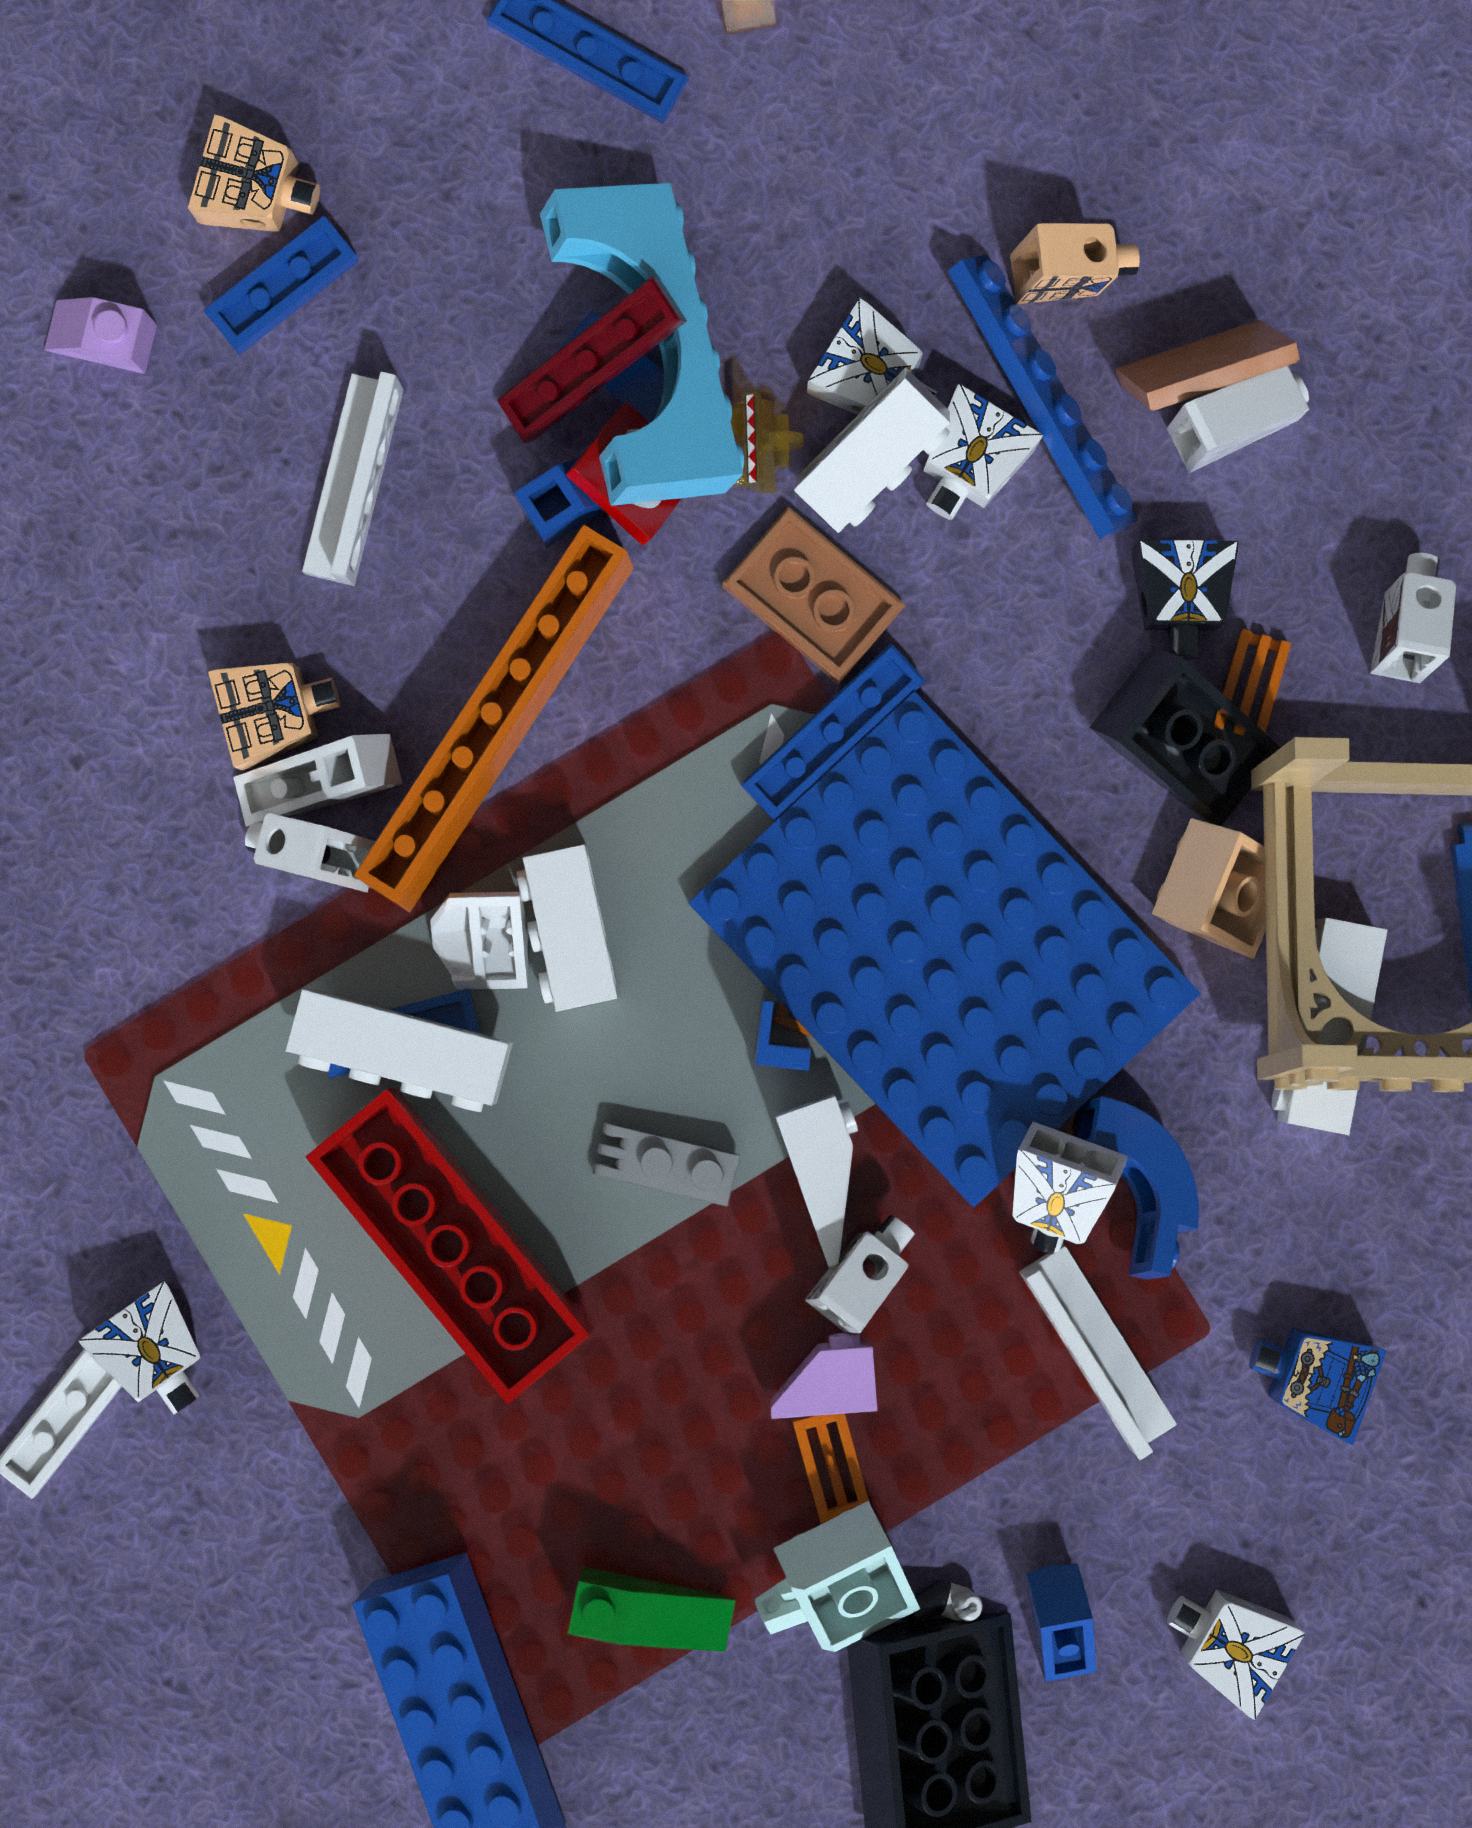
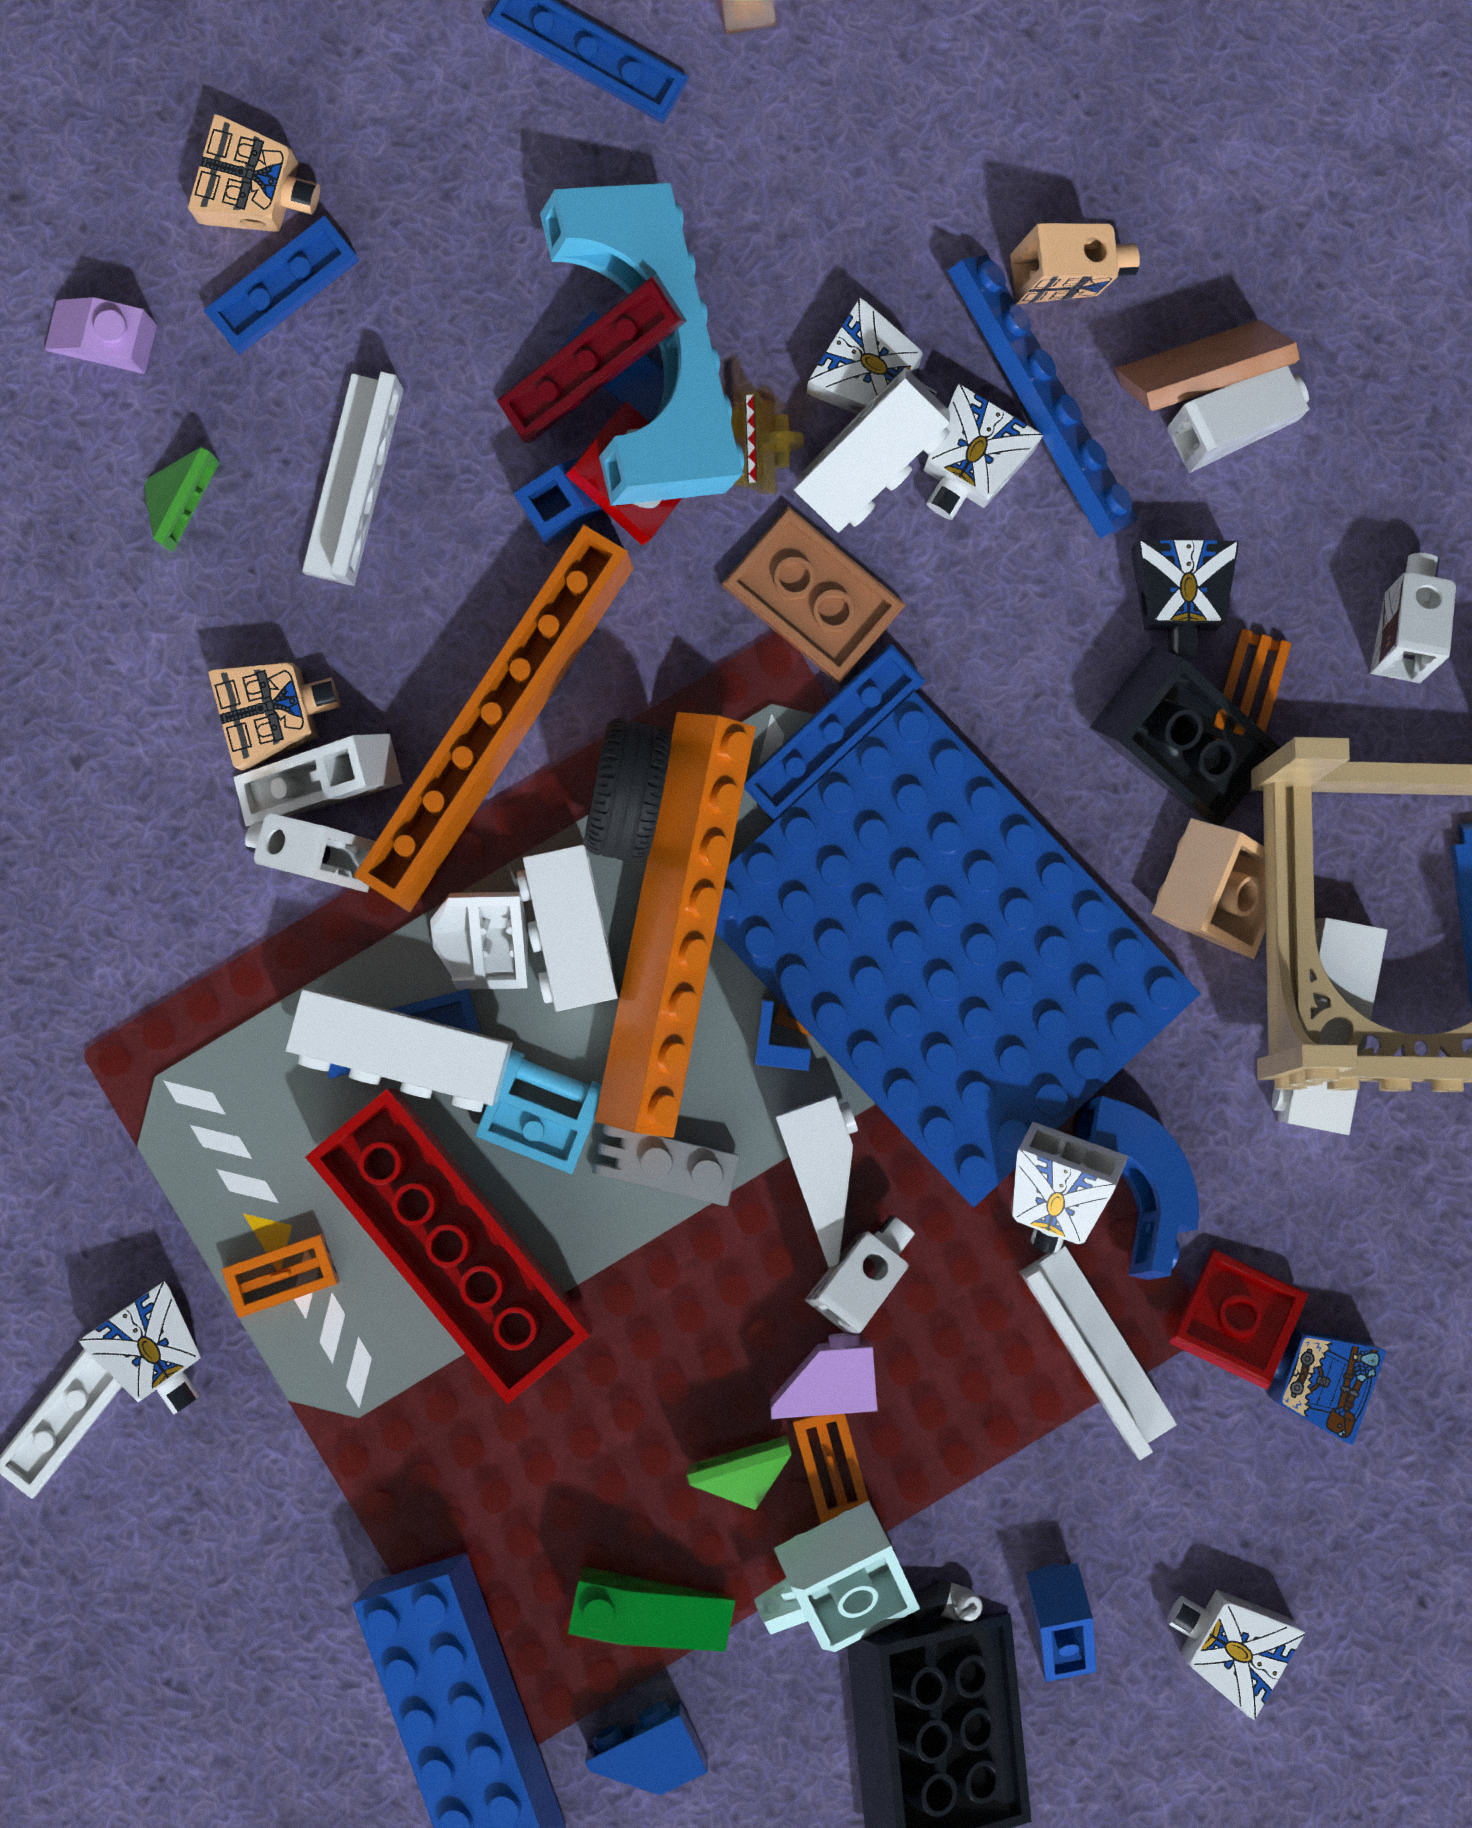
(176, 493): none -> bright green slope
(323, 1260): none -> orange tile
(537, 1129): none -> medium azure plate
(627, 790): none -> black tyre
(651, 1754): none -> blue slope
(675, 925): none -> orange brick
(743, 1473): none -> bright green slope
(1239, 1318): none -> red tile

